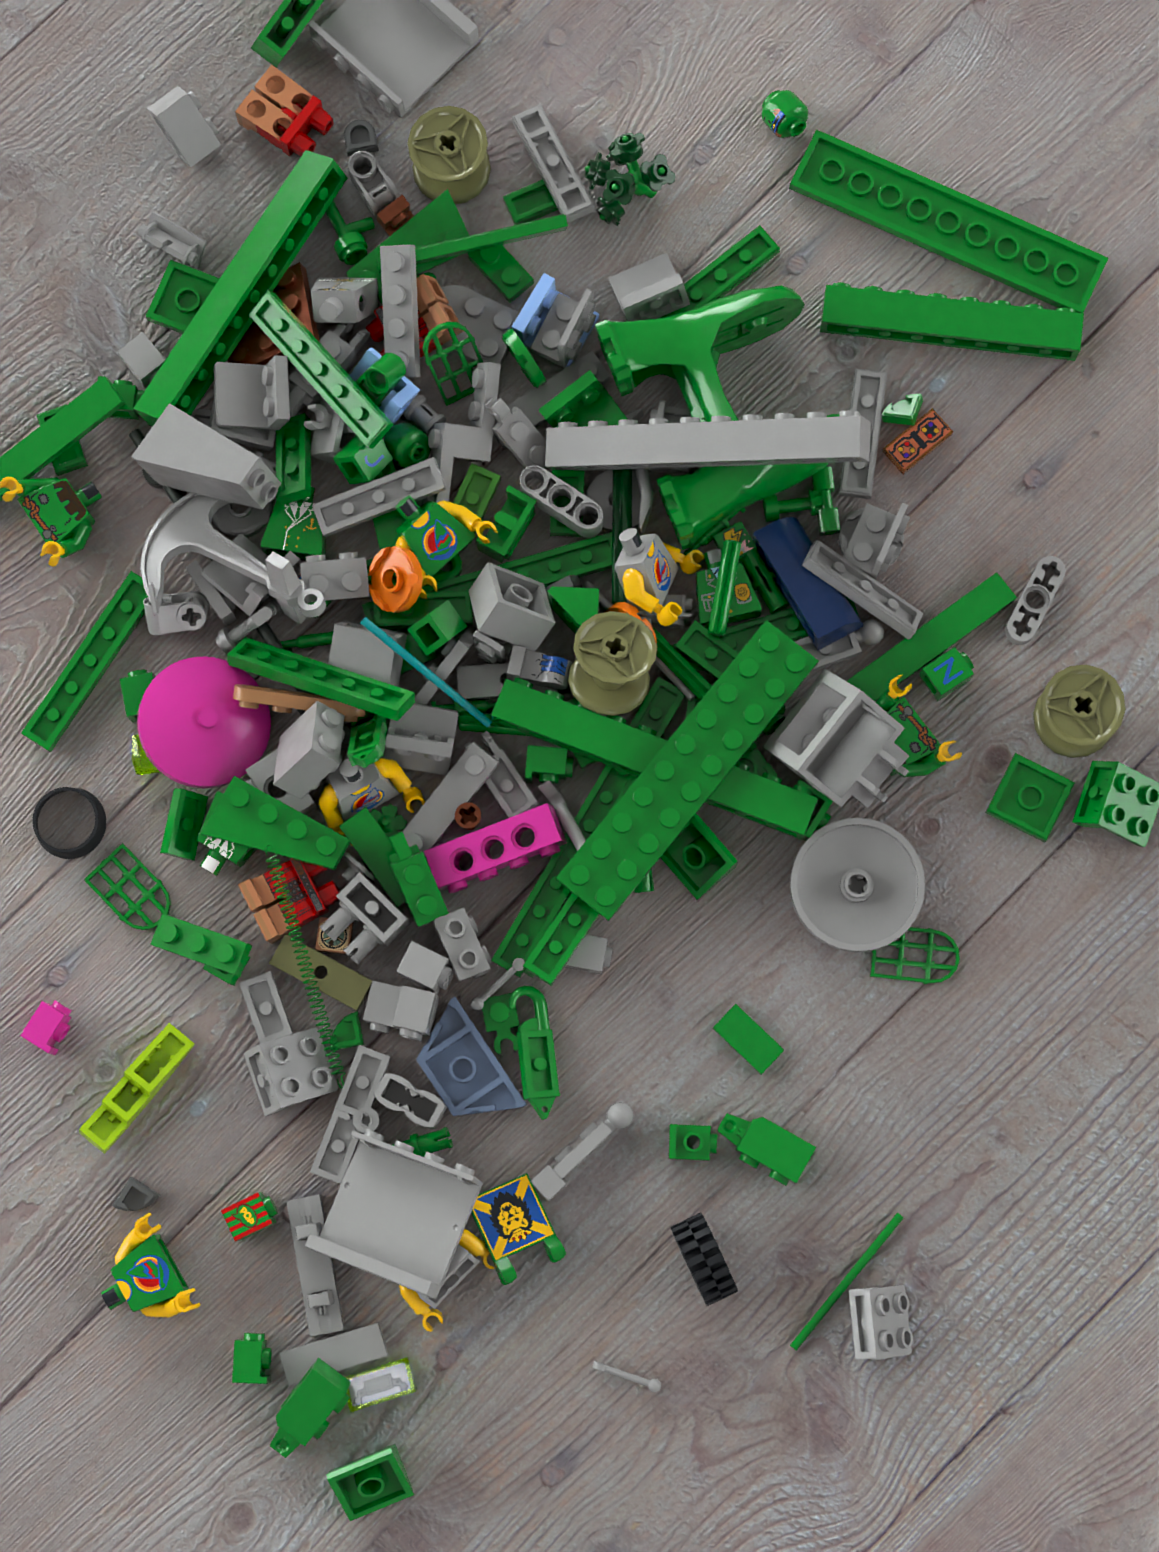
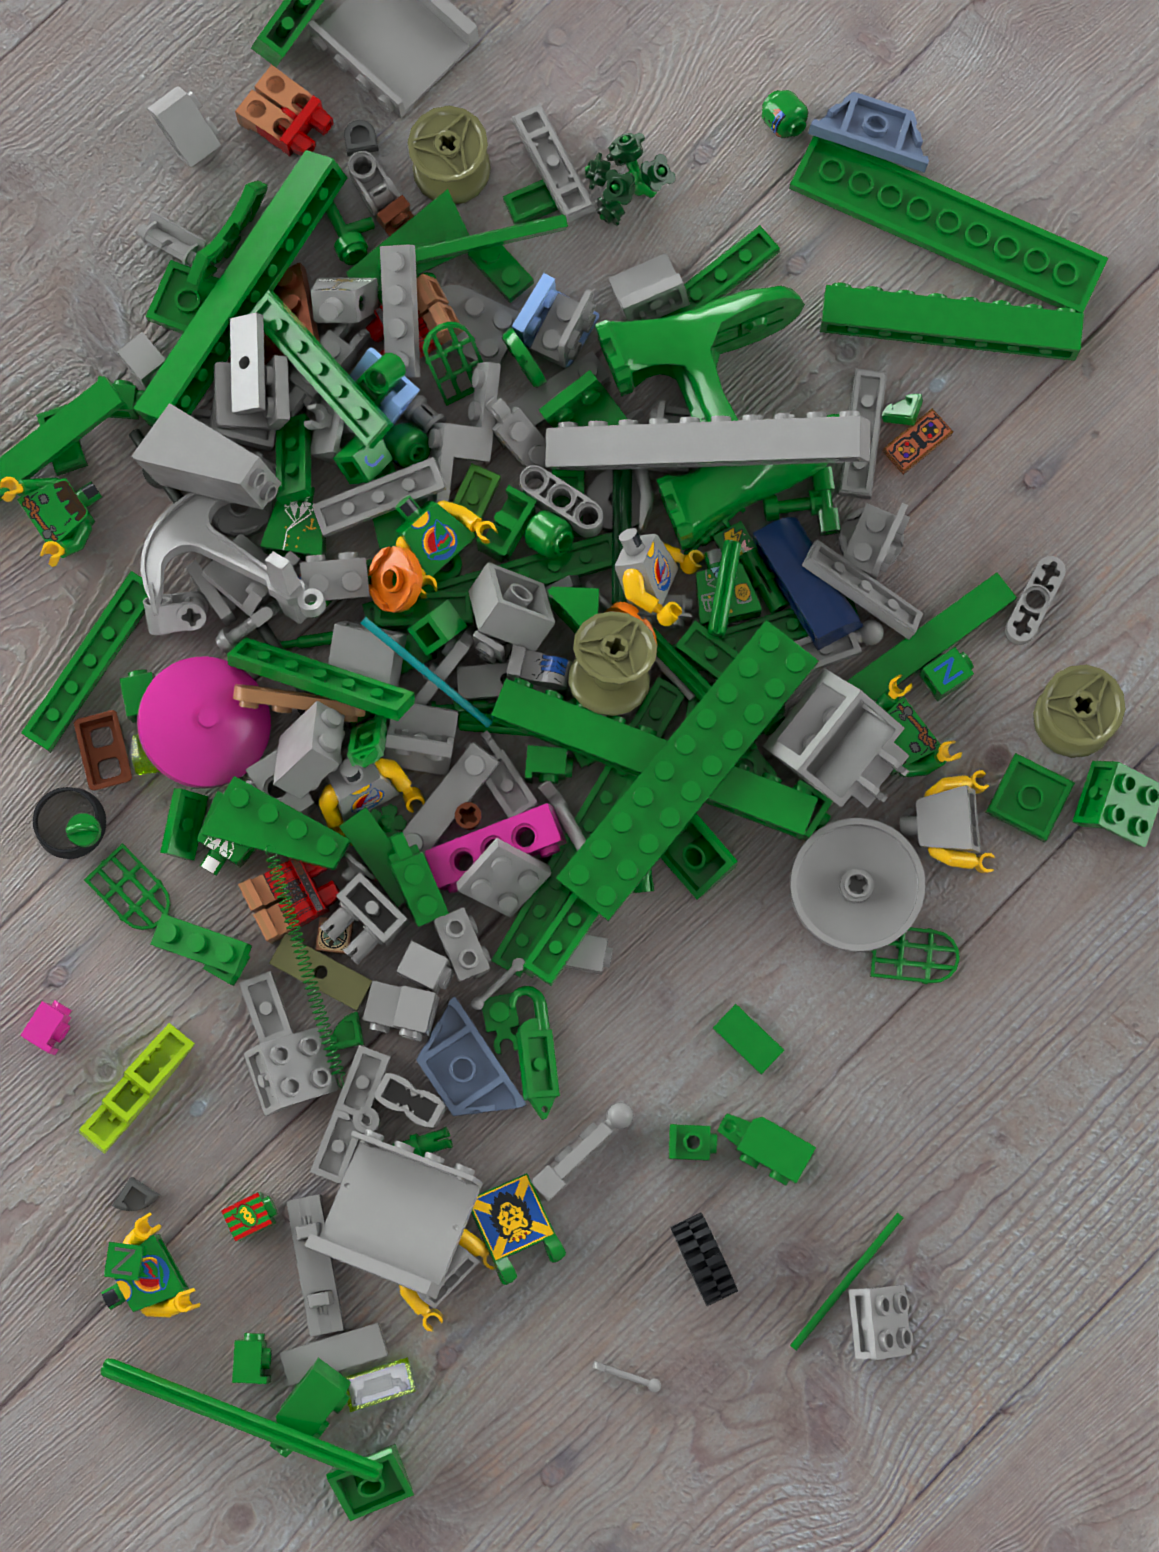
(83, 830): none -> green tile
(93, 756): none -> copper piece
(124, 1261): none -> green tile
(228, 238): none -> green tile
(242, 1420): none -> green axle
(247, 364): none -> tile
(503, 878): none -> light grey plate
(548, 534): none -> green head
(873, 129): none -> sand blue wing
(949, 822): none -> light grey torso

